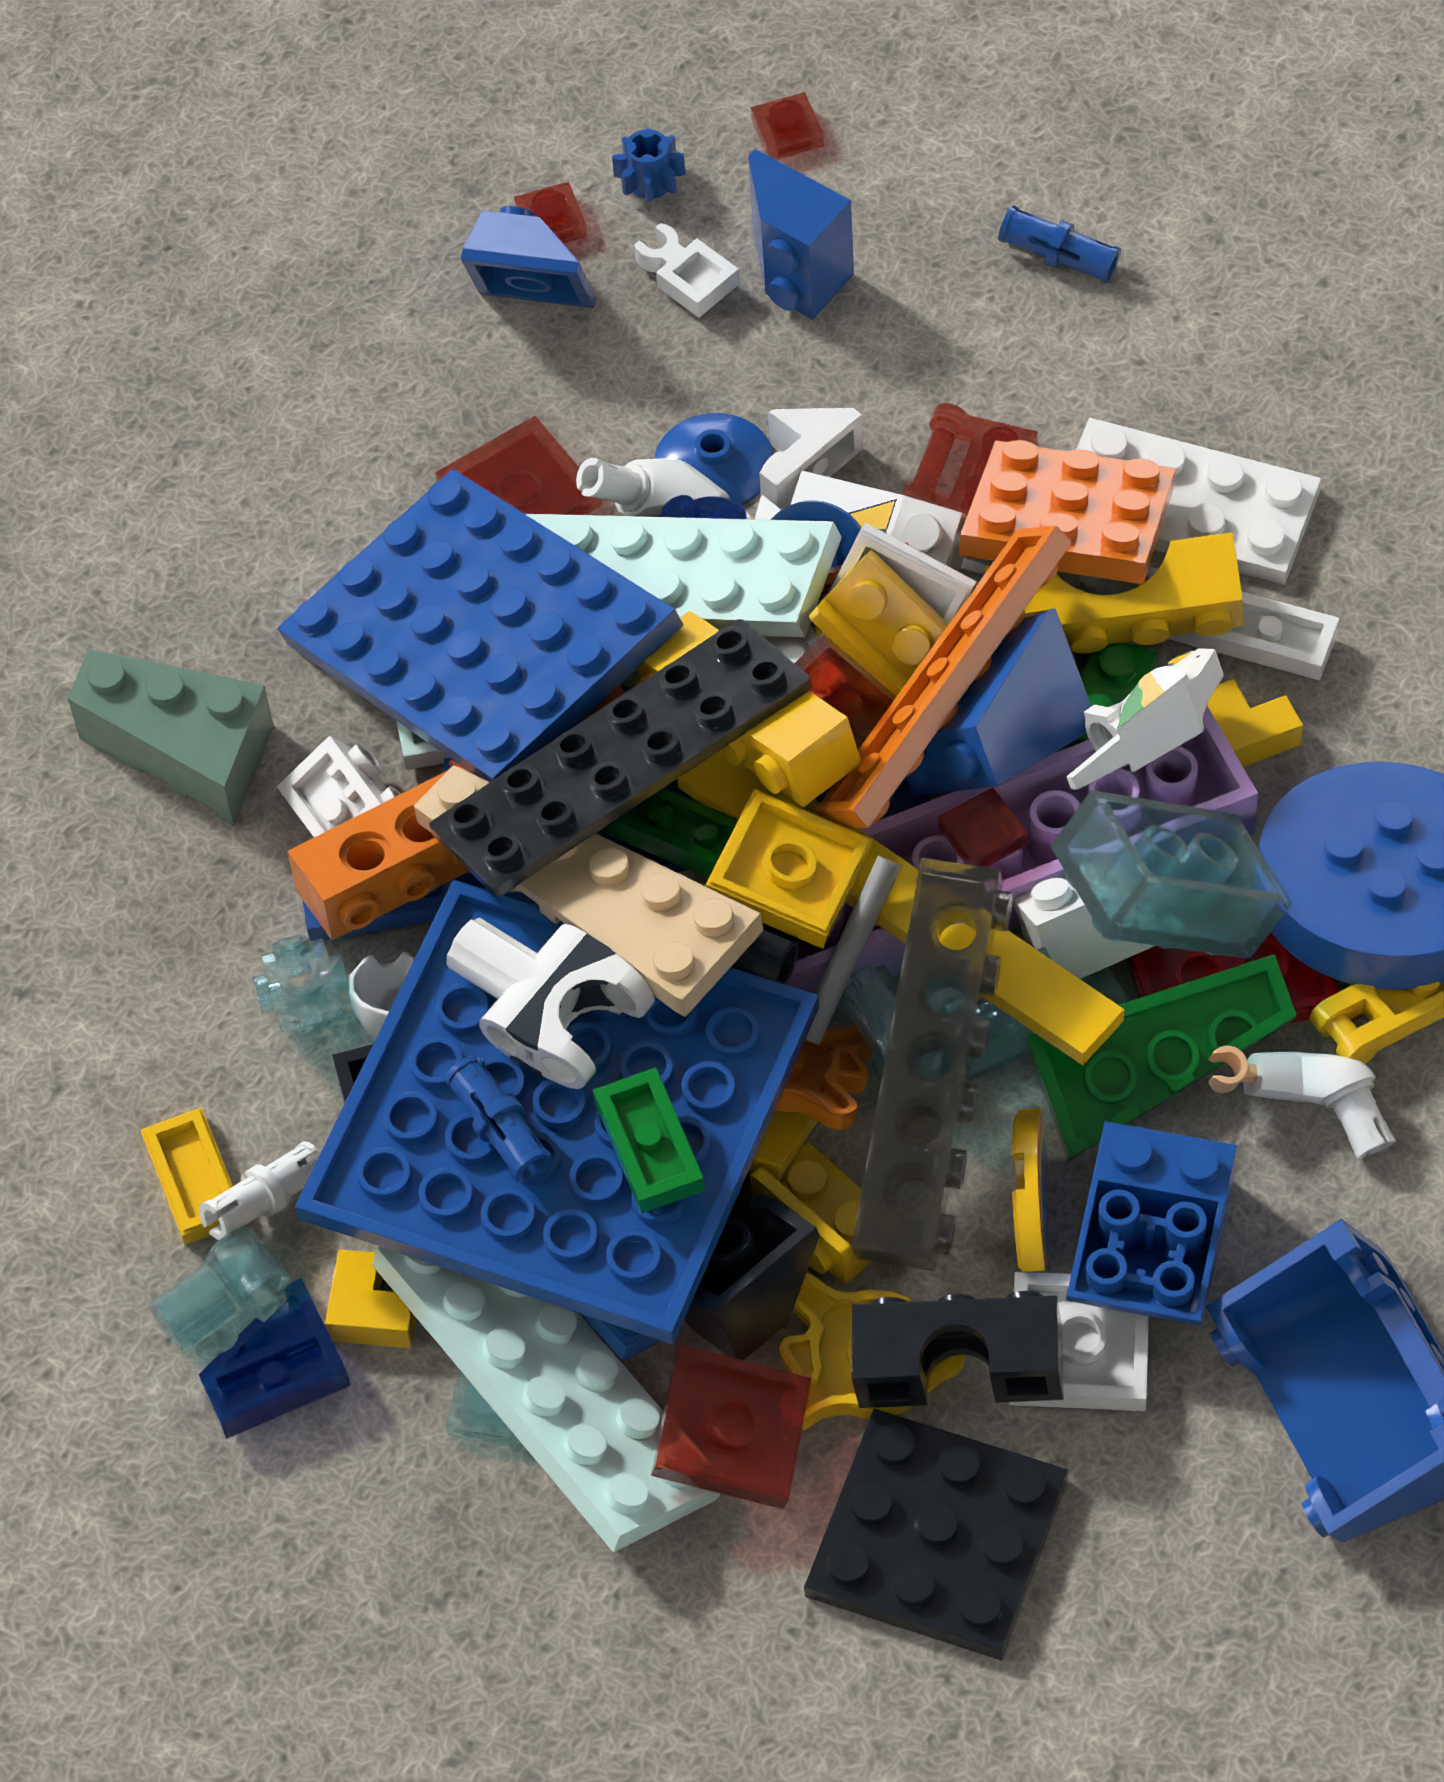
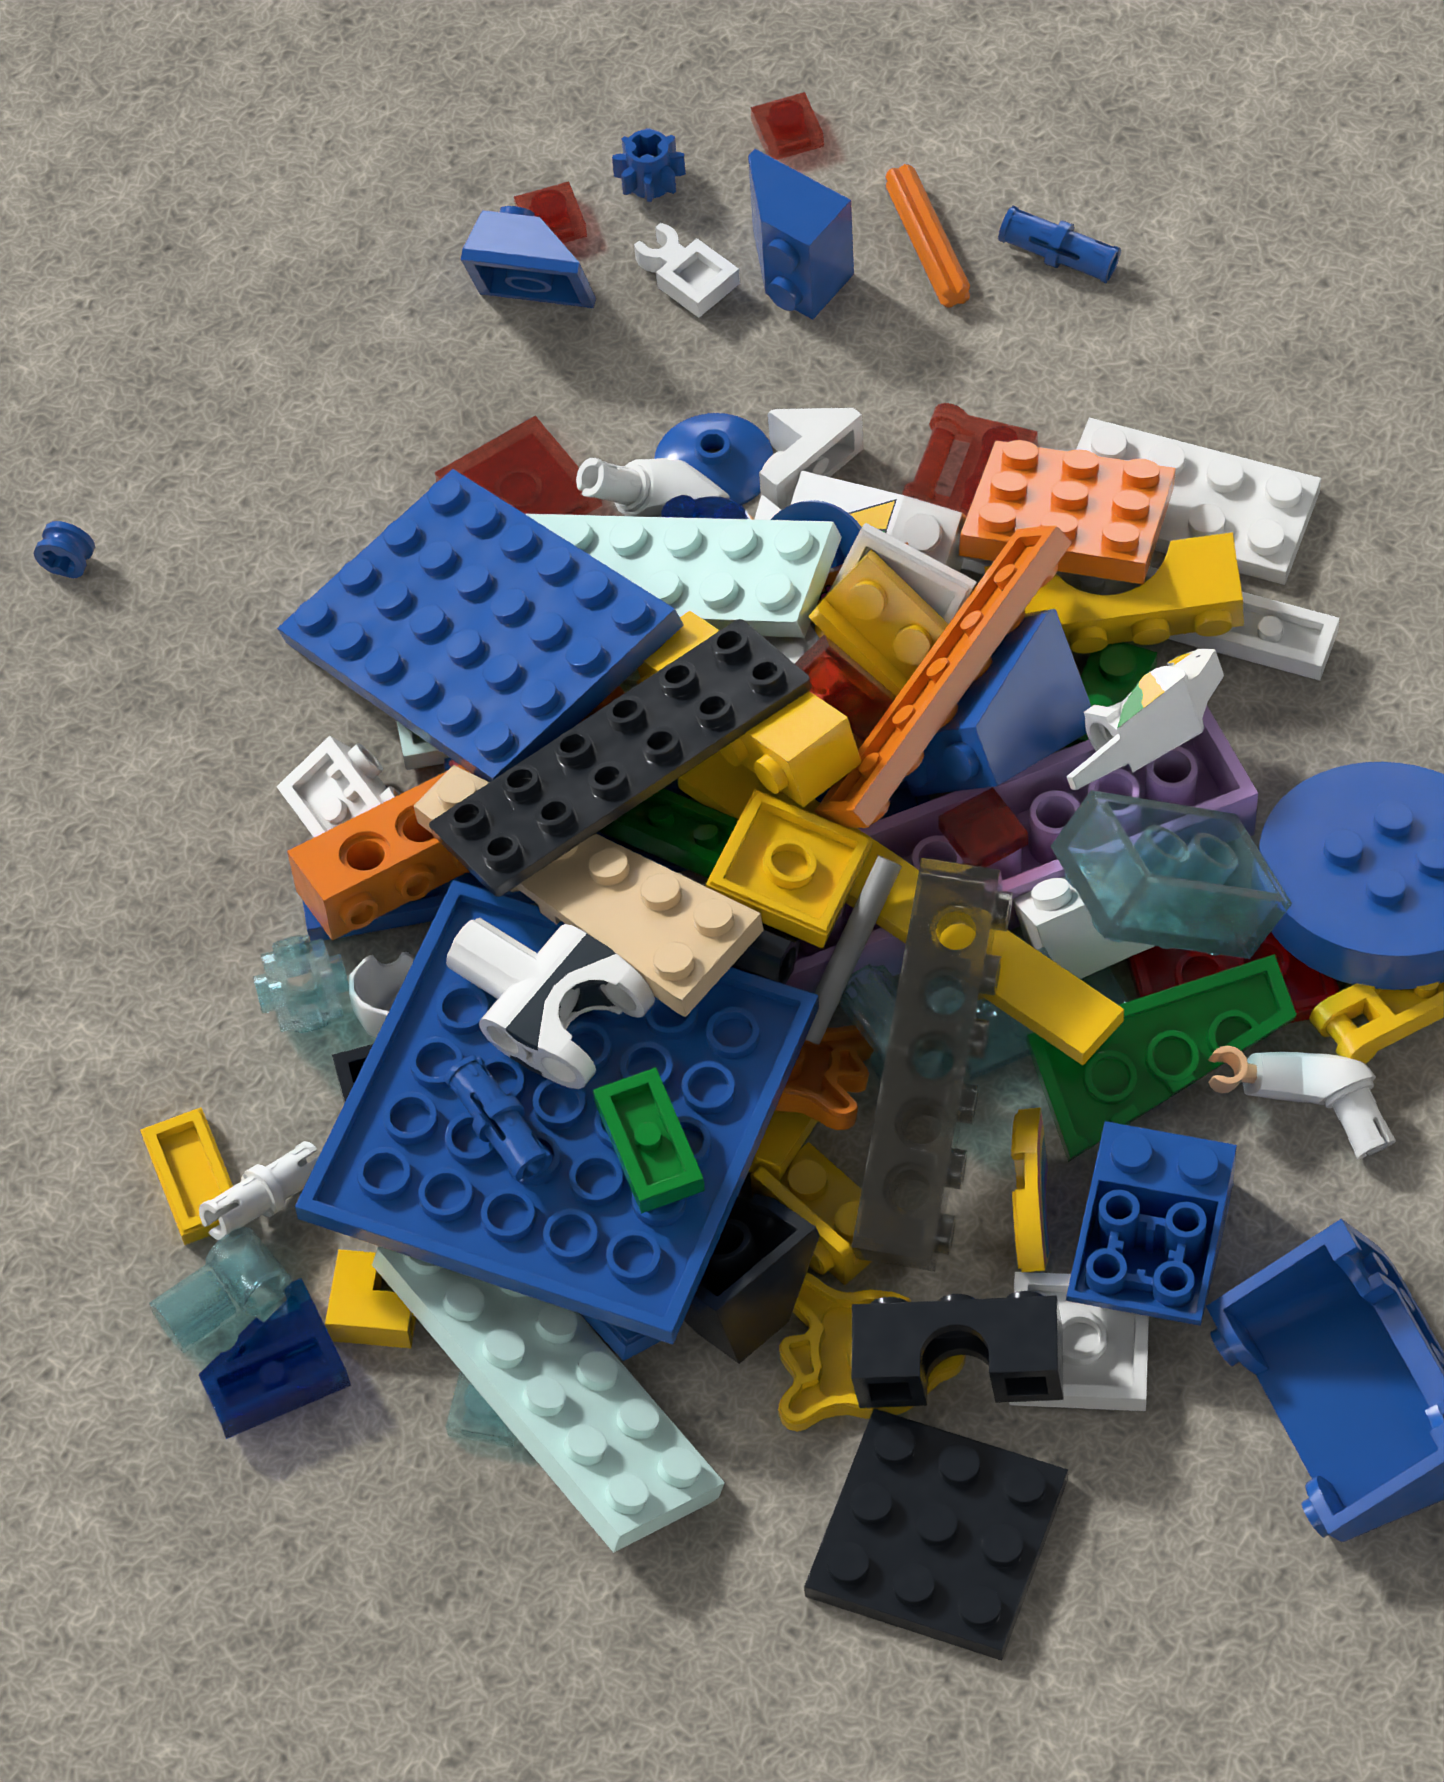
(64, 549): none -> blue bush
(176, 724): sand green wedge -> none
(731, 1427): clear red tile -> none
(927, 236): none -> orange axle
(1257, 730): yellow piece -> none

